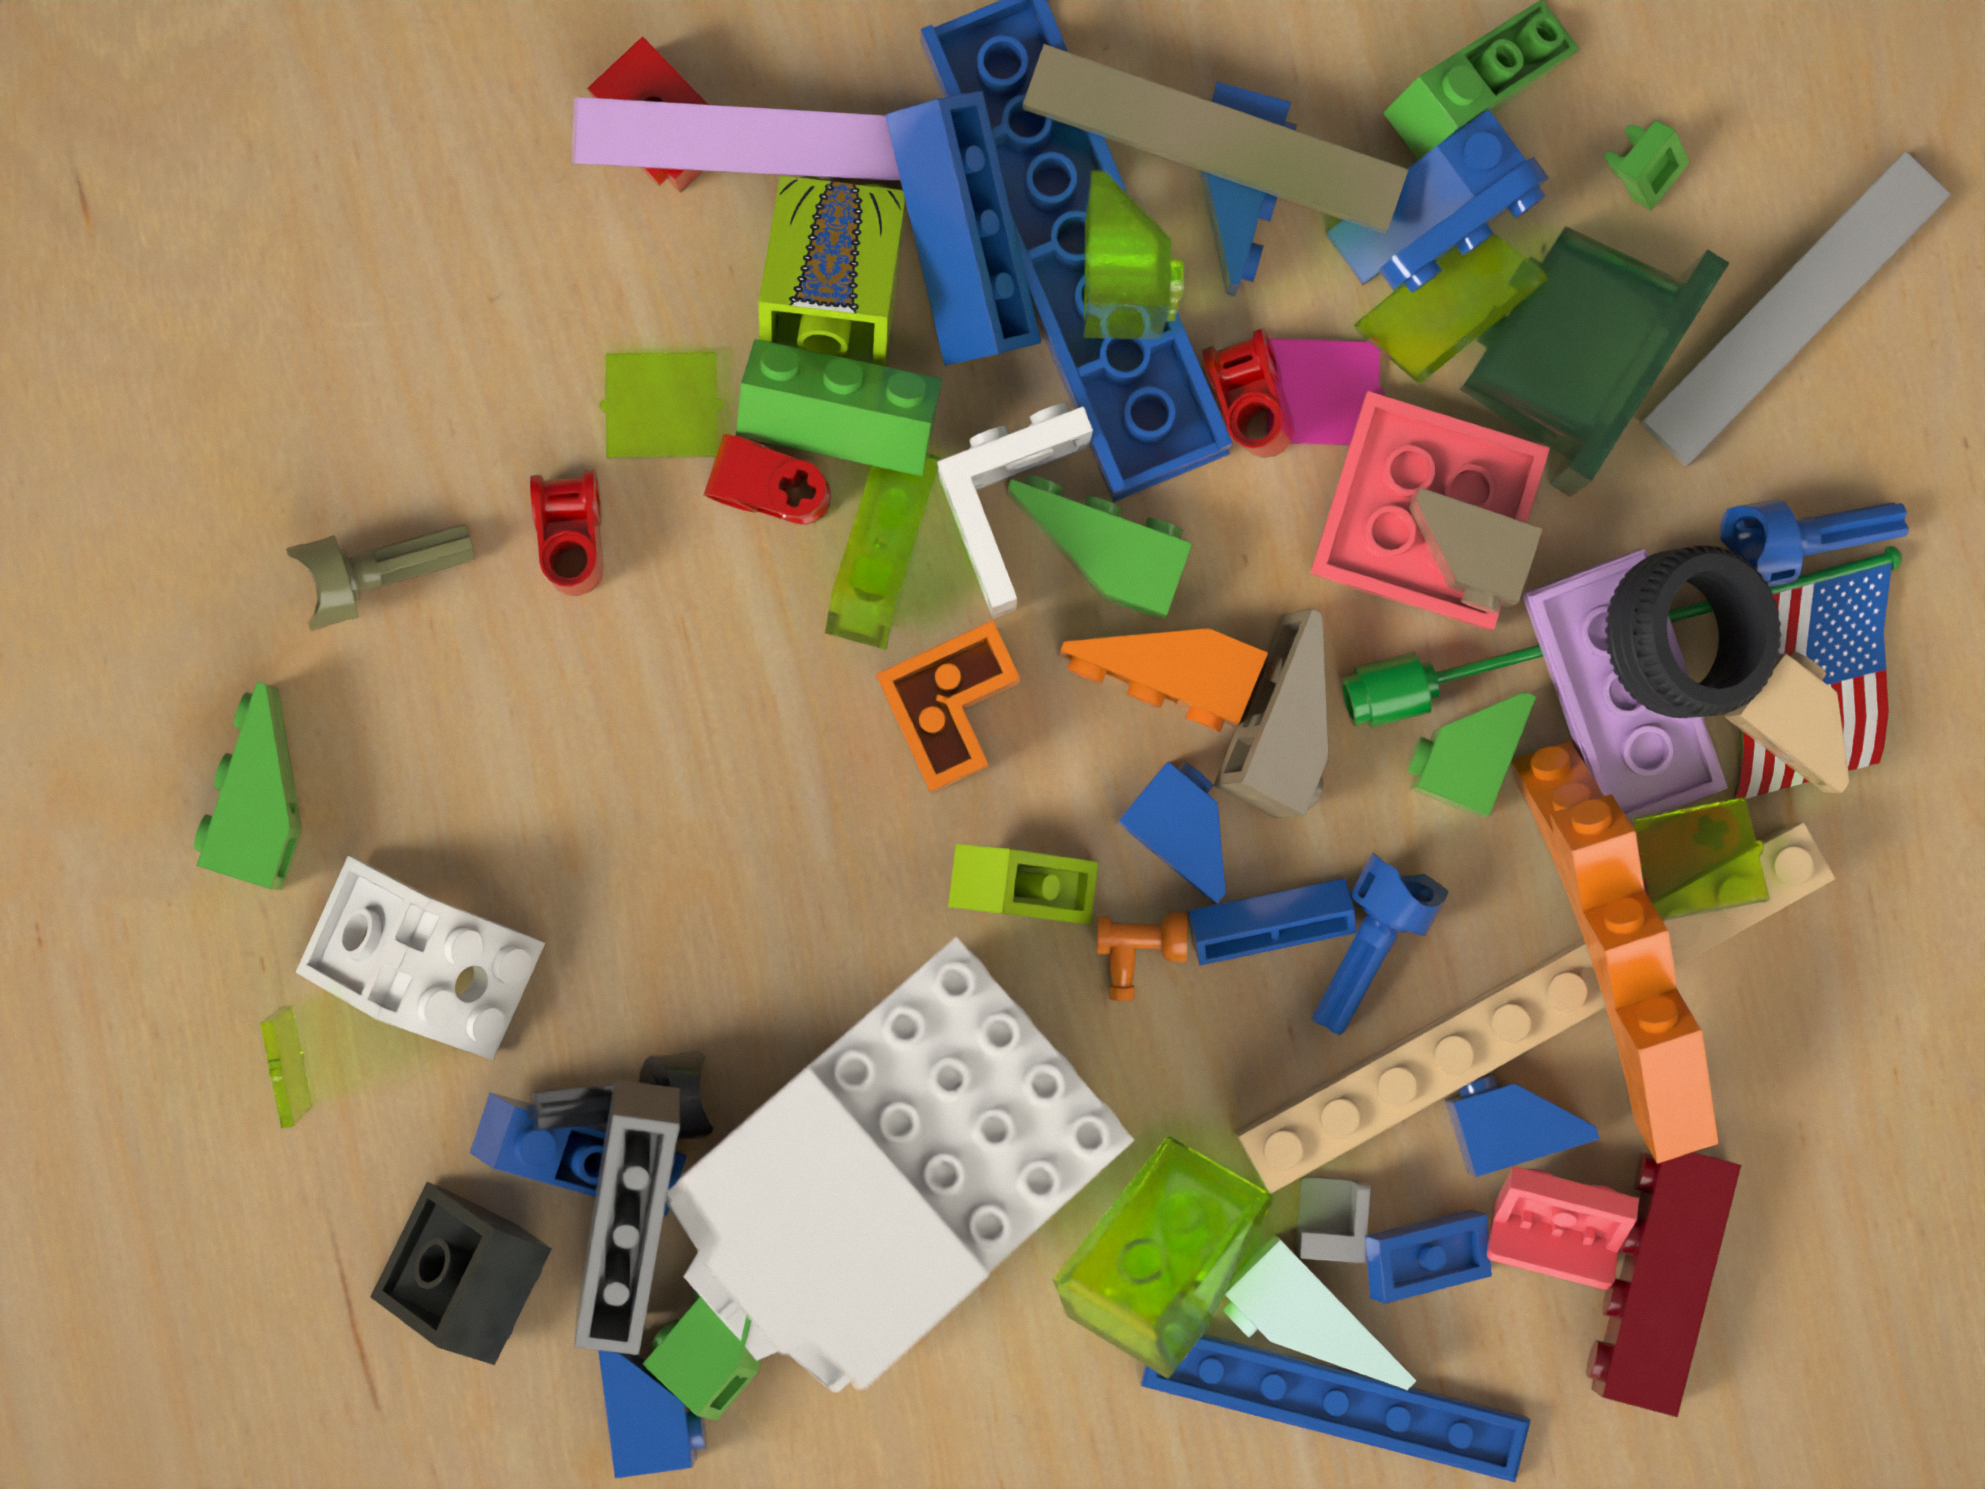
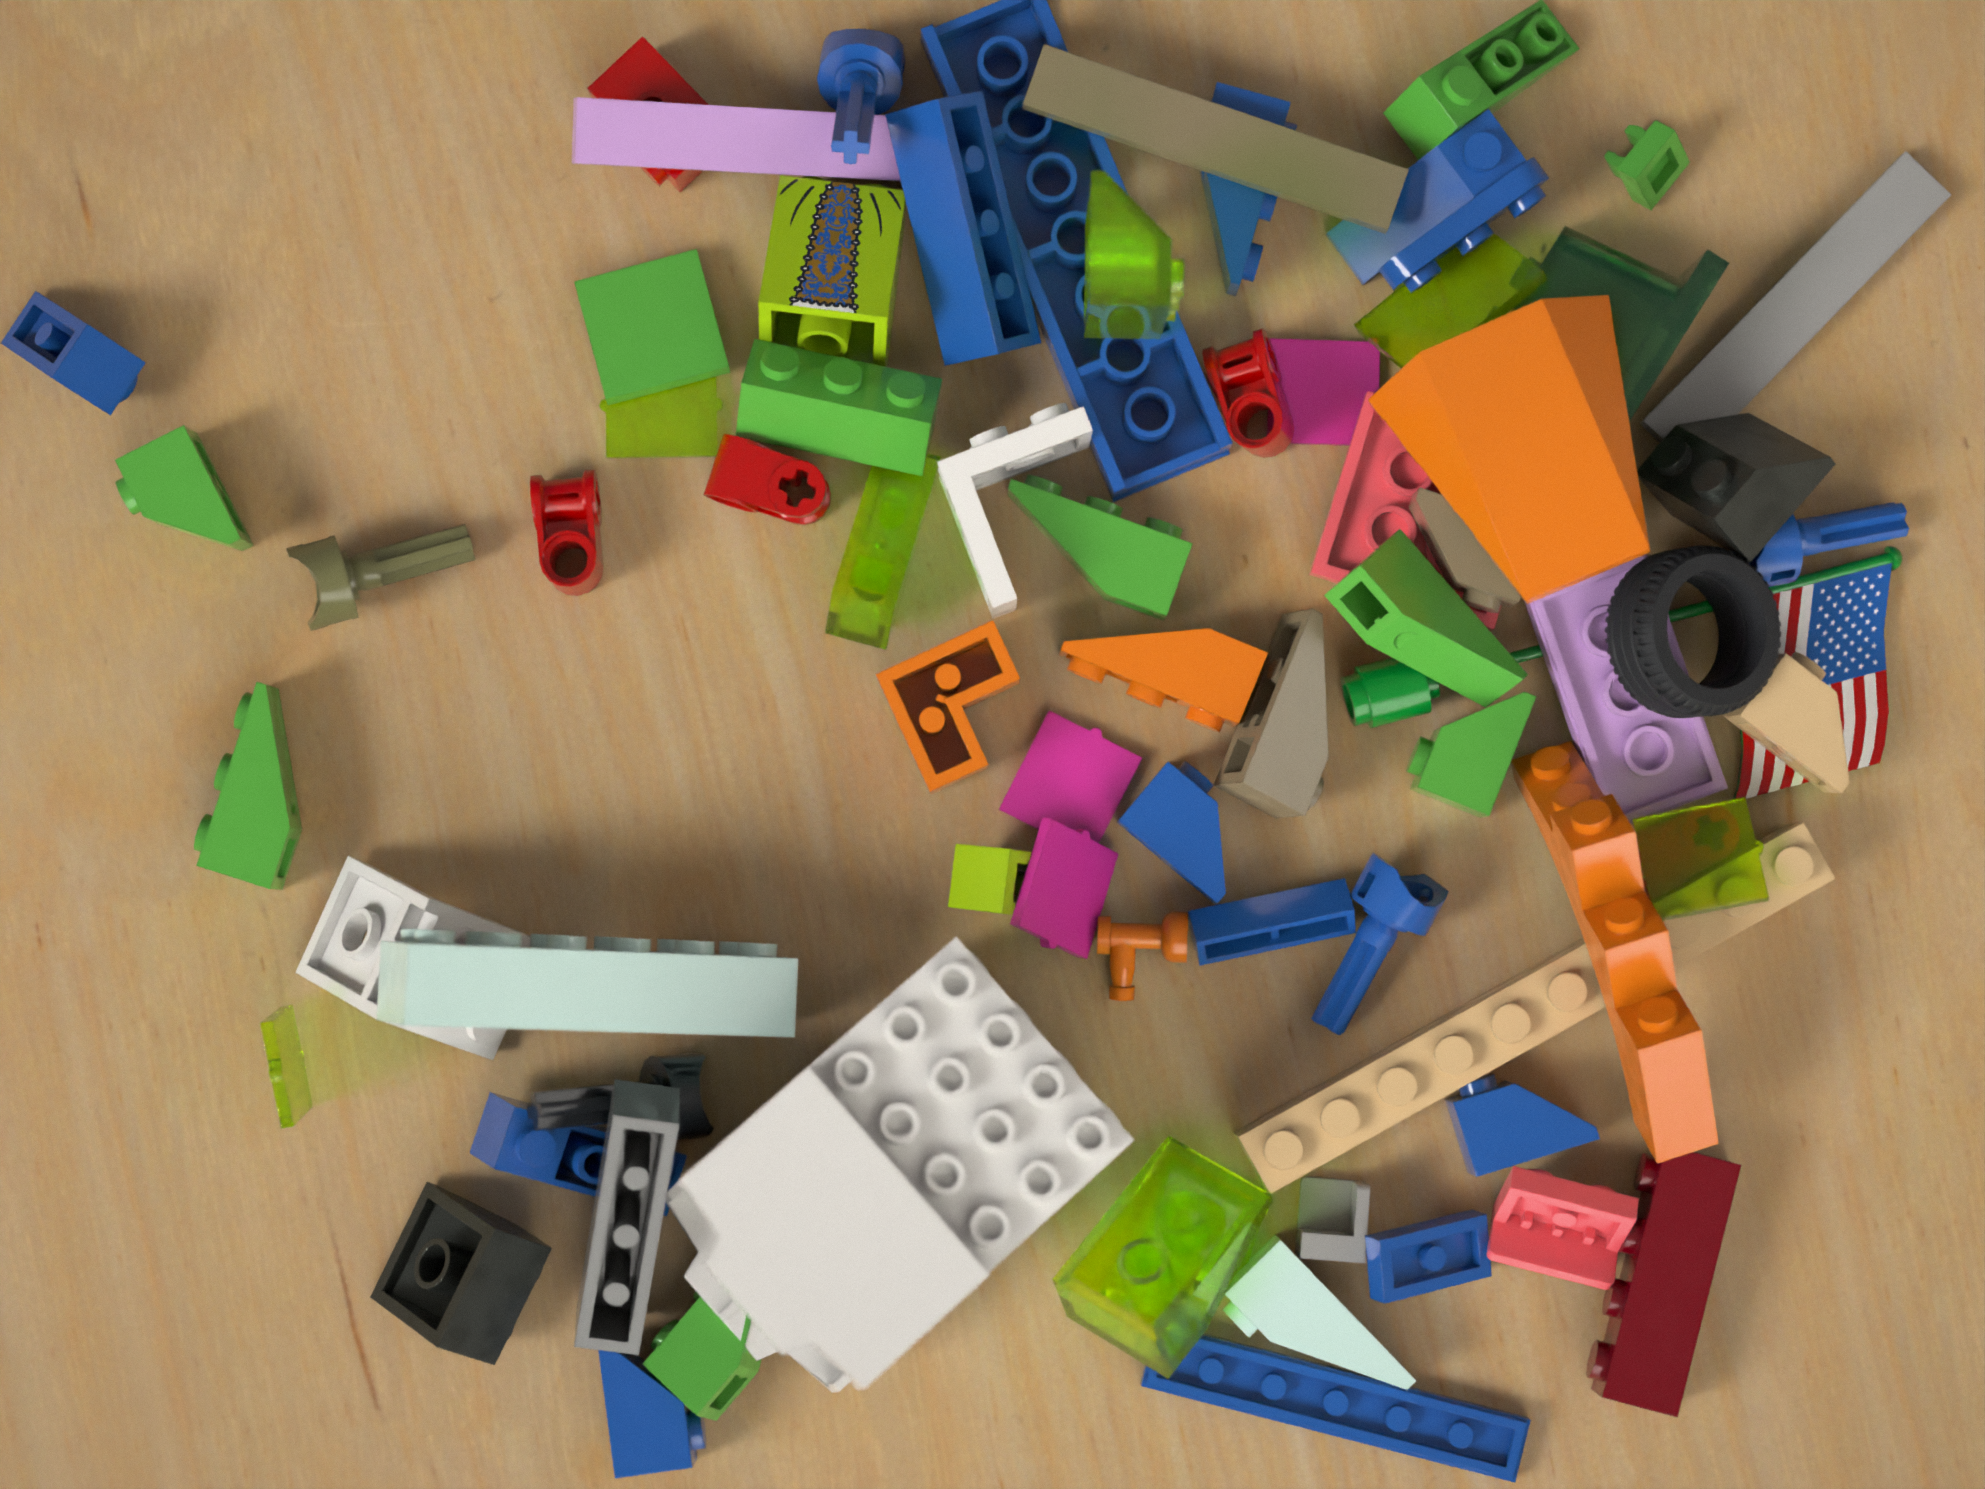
(73, 353): none -> blue slope
(180, 489): none -> bright green slope
(575, 988): none -> light aqua brick
(652, 327): none -> bright green tile
(859, 79): none -> blue piece
(1064, 888): none -> dark pink piece
(1070, 778): none -> dark pink piece
(1418, 618): none -> bright green slope
(1529, 440): none -> orange wedge
(1733, 478): none -> pearl dark grey slope

